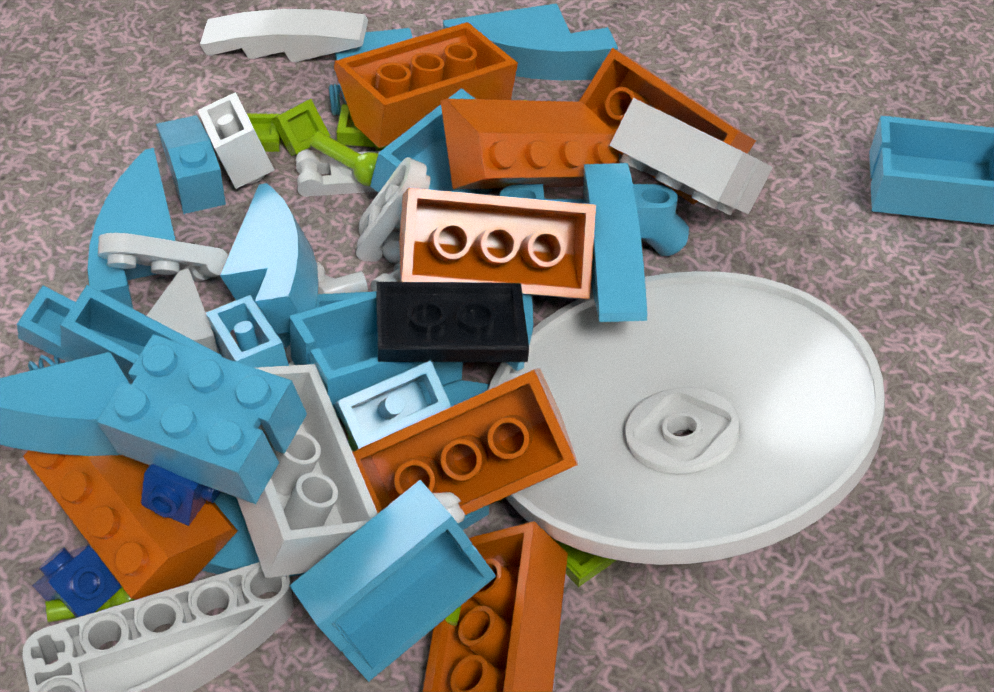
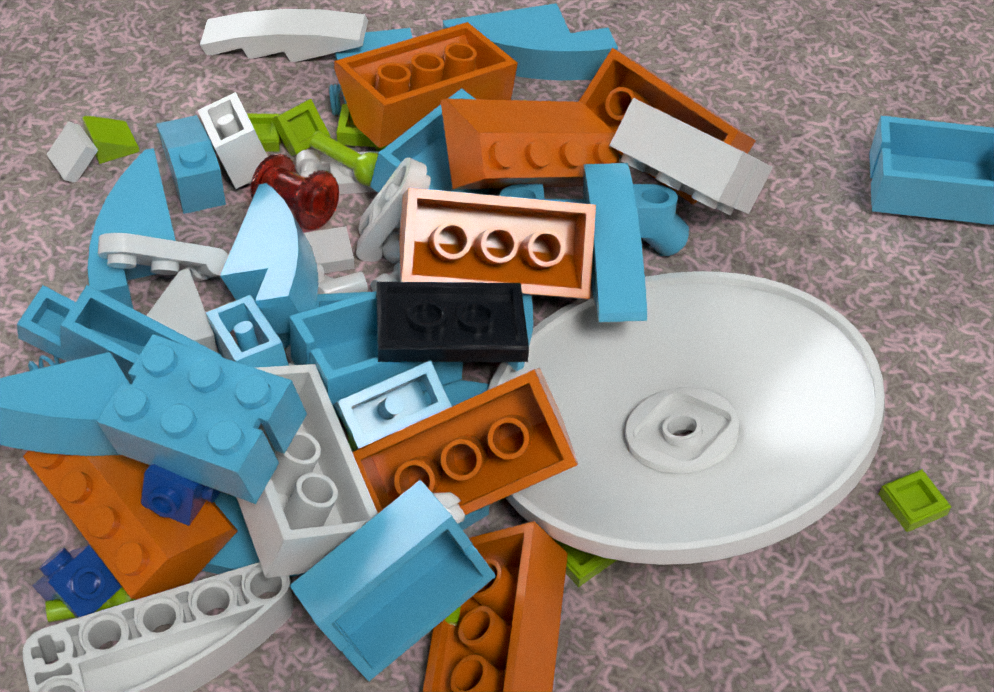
(72, 152): none -> white tile
(110, 137): none -> lime slope
(310, 197): none -> clear red hose
(332, 249): none -> white tile
(914, 500): none -> lime tile

